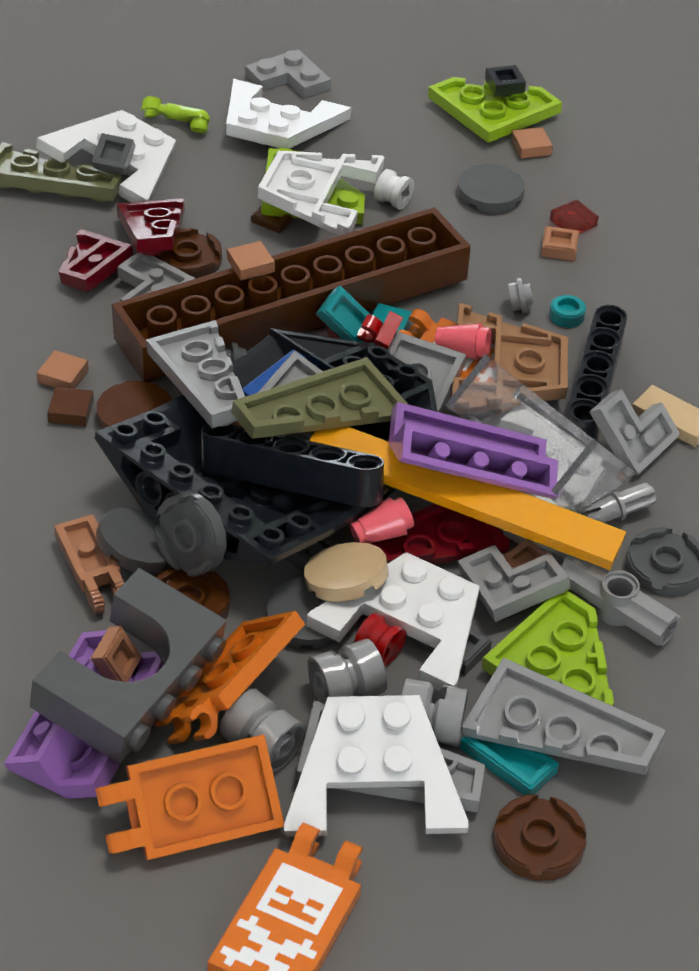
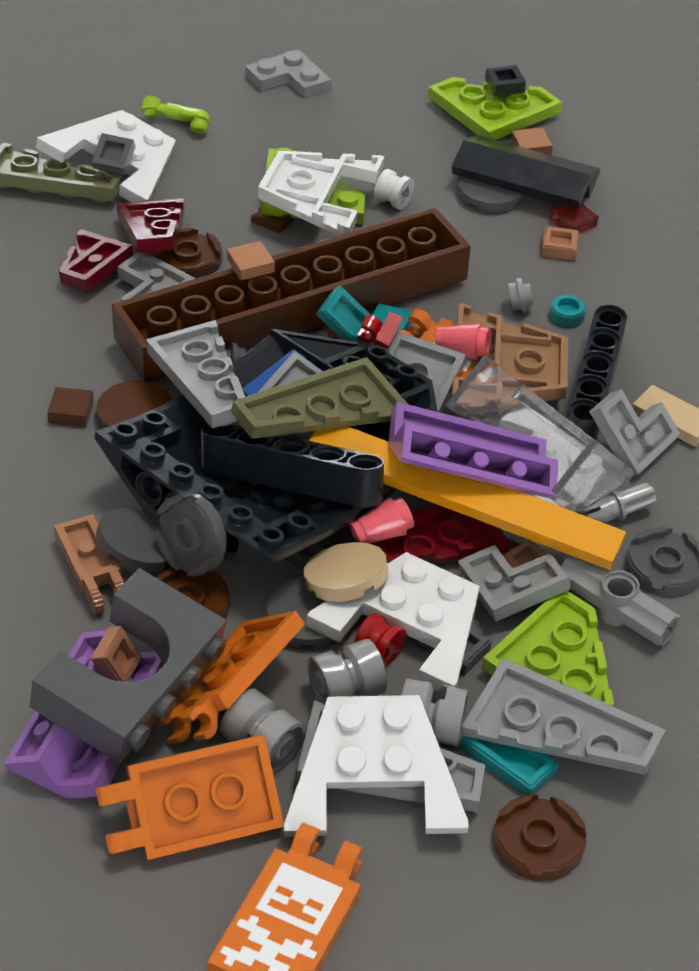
(62, 370): nougat tile -> none
(274, 124): white wing -> none
(525, 171): none -> black slope

